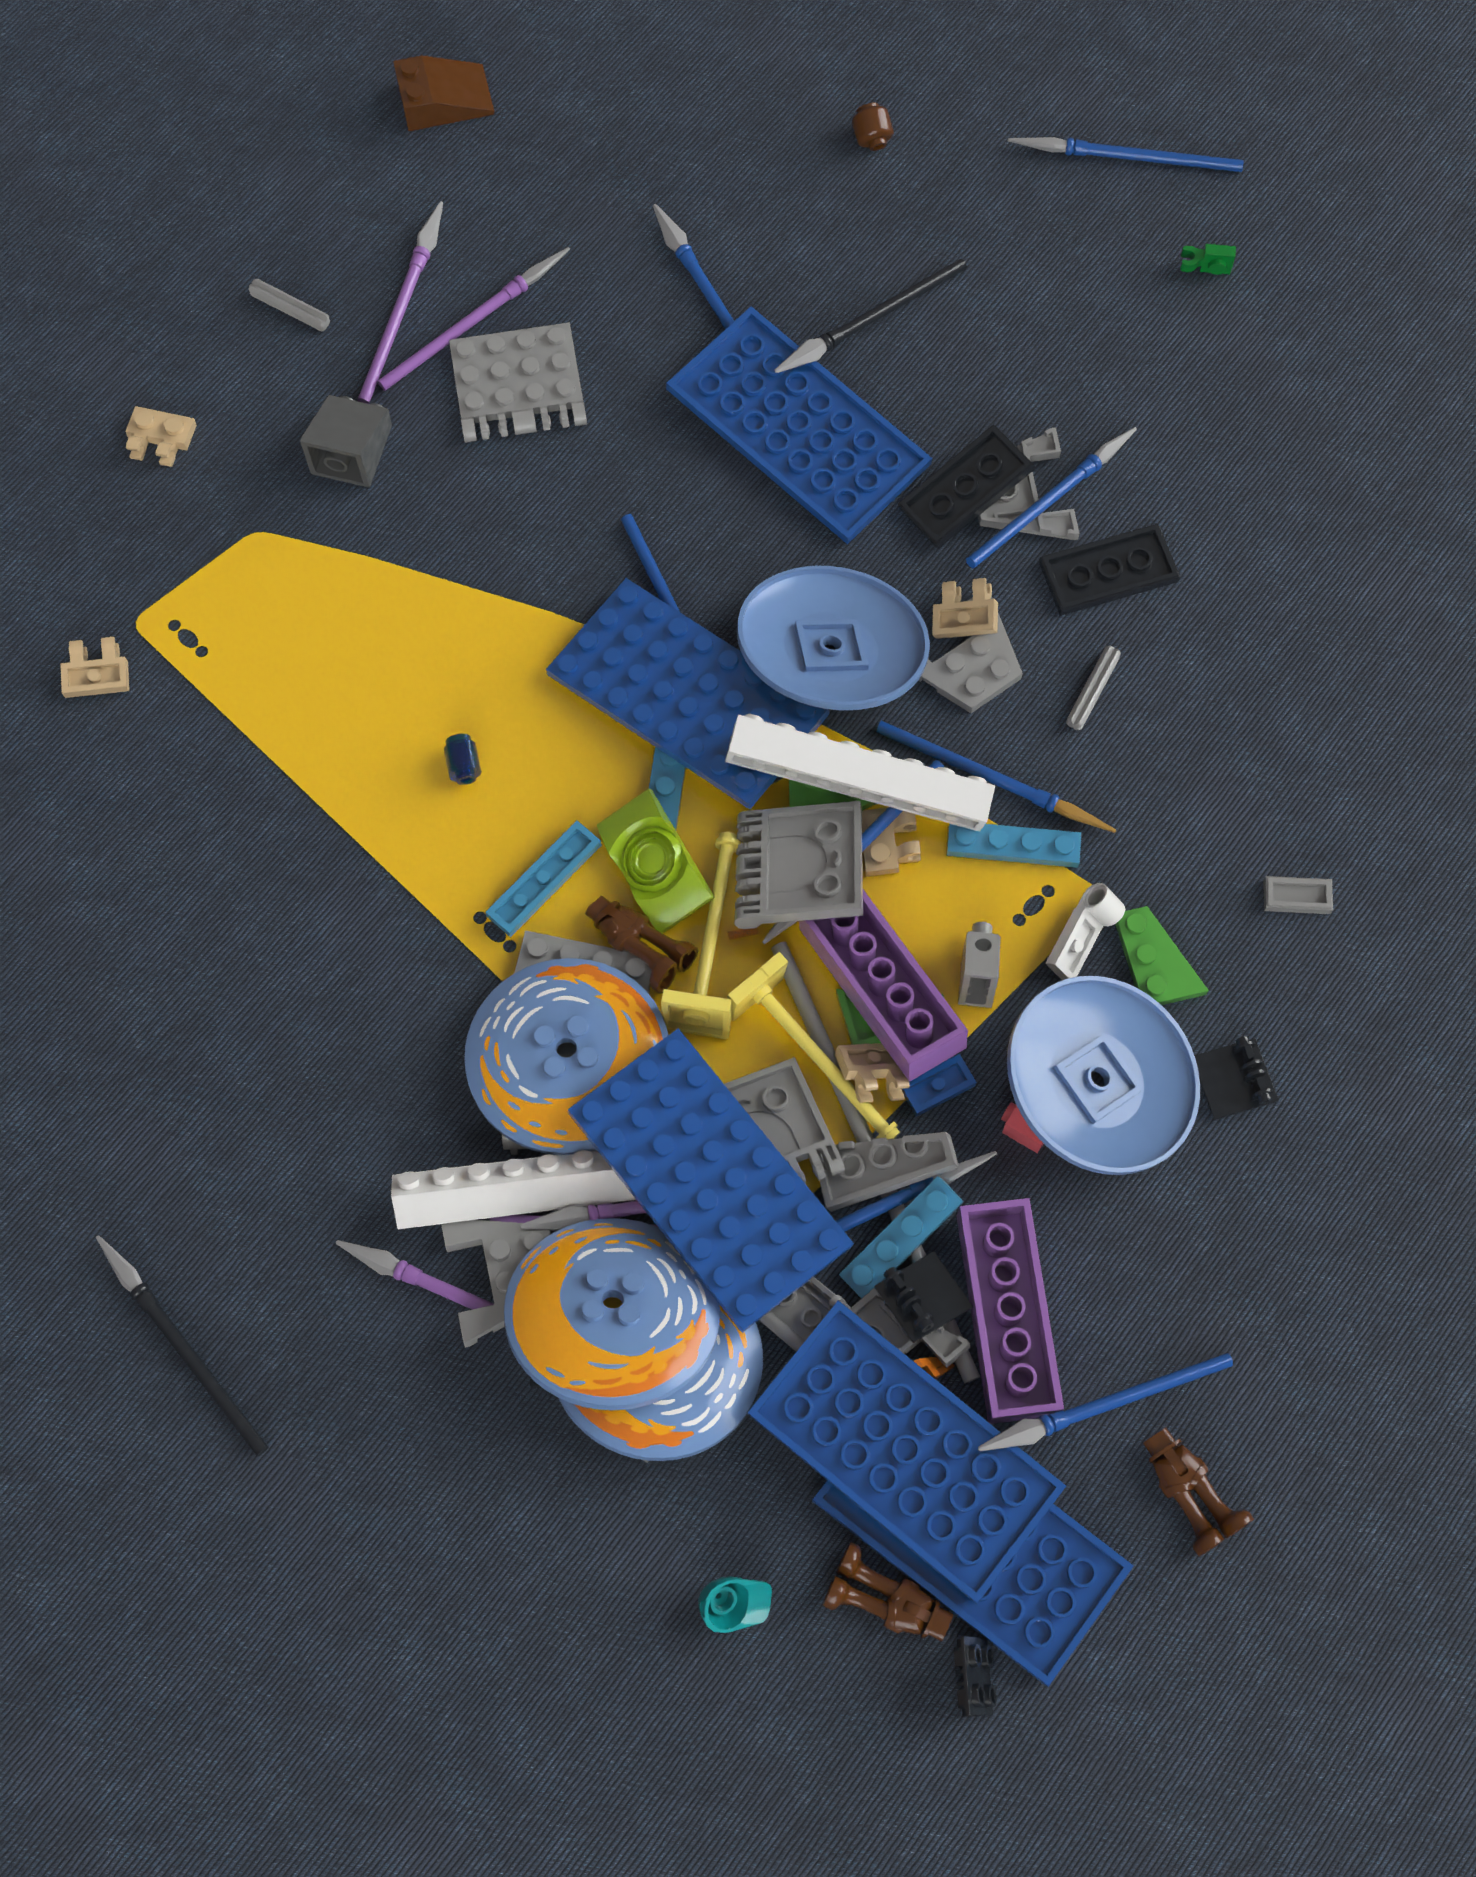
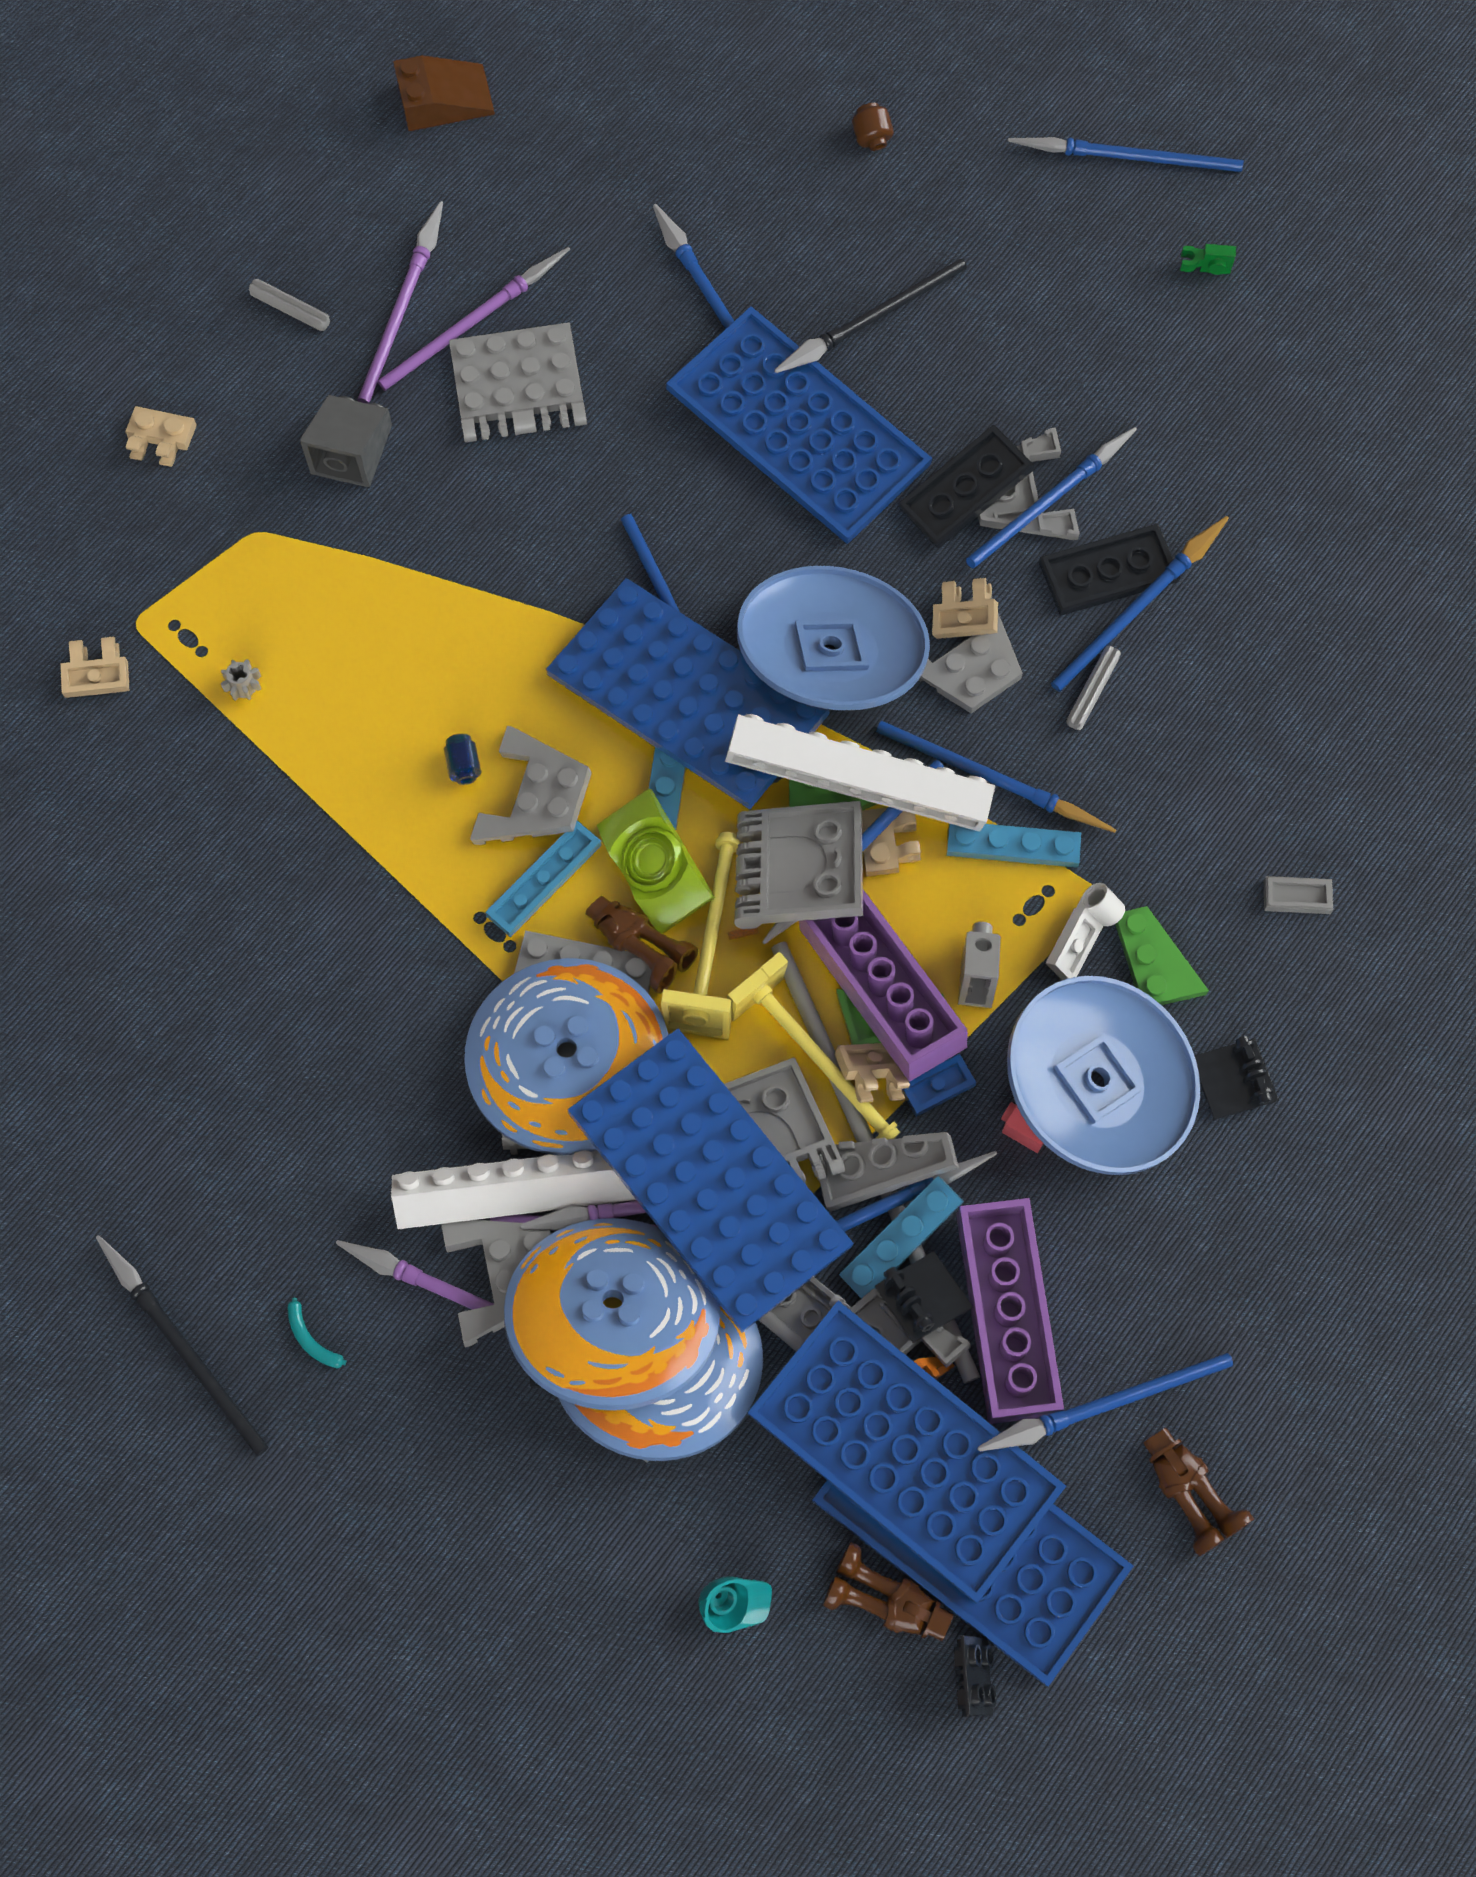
(241, 679): none -> light grey gear
(306, 1340): none -> teal piece
(547, 796): none -> light grey wing
(1192, 552): none -> blue piece

